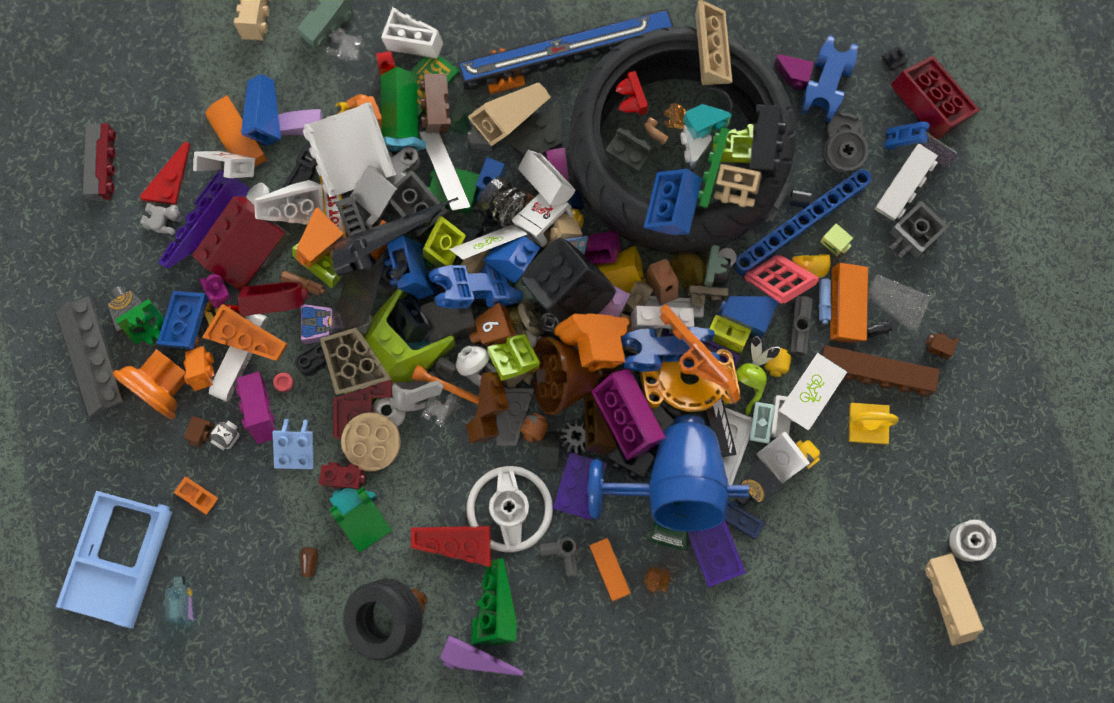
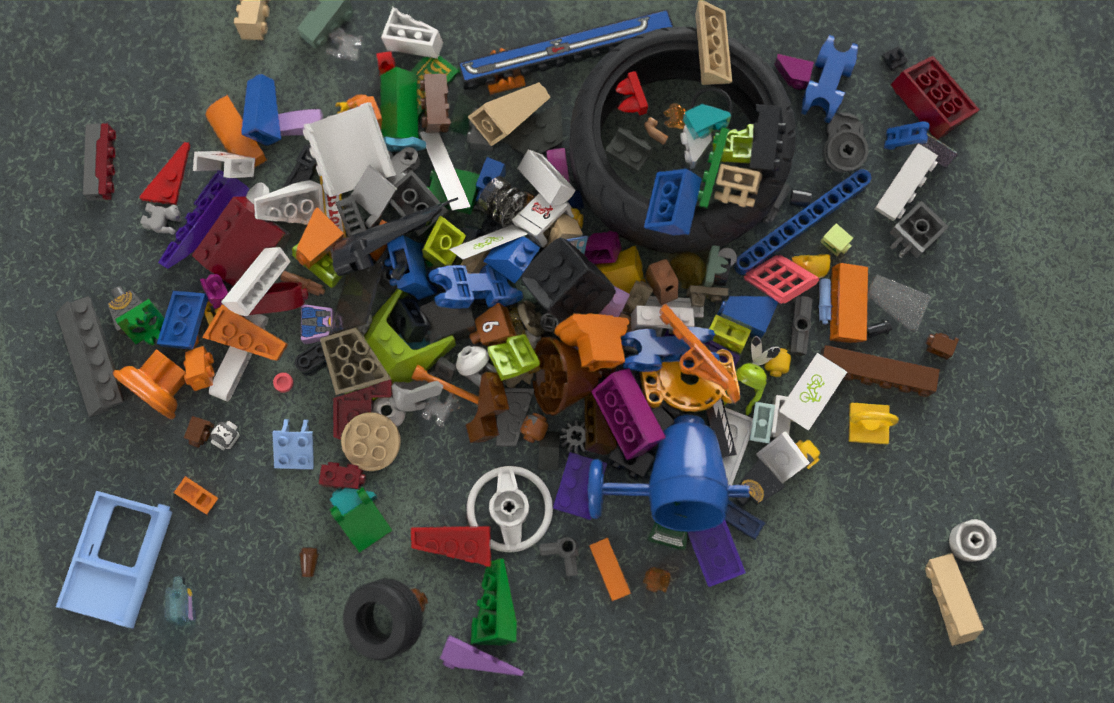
(256, 281): none -> white brick
(256, 407): magenta wedge -> none

